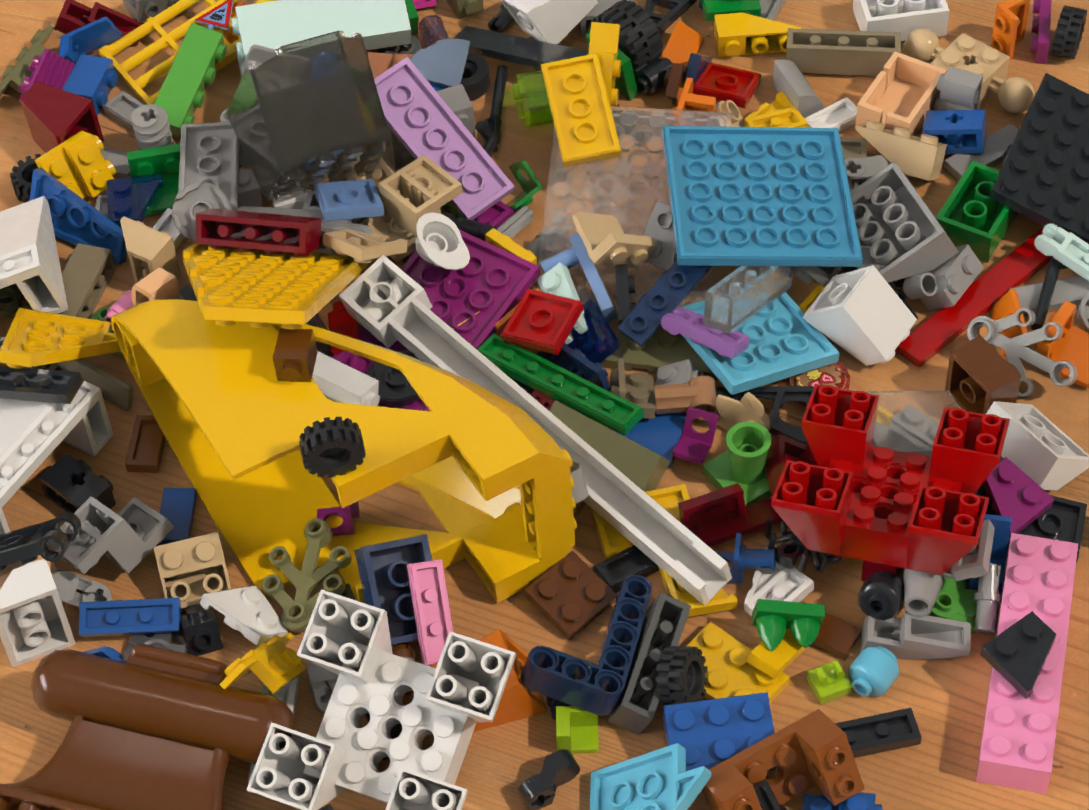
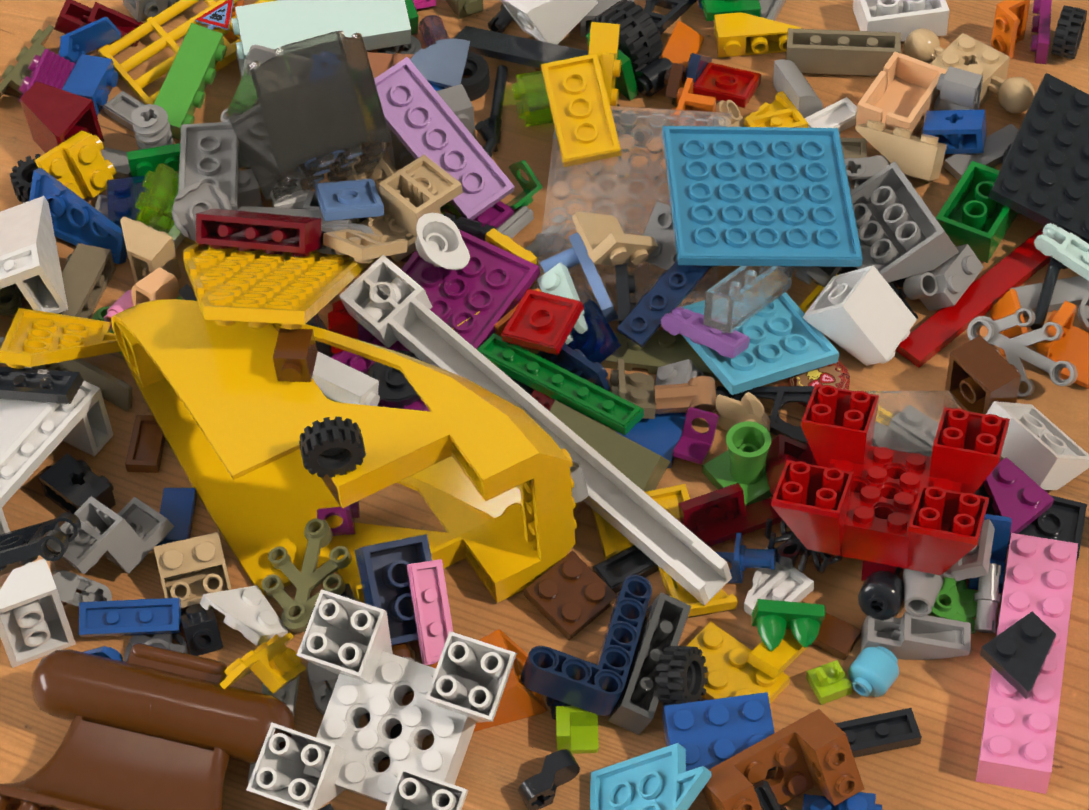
(157, 202): none -> clear neon green brick

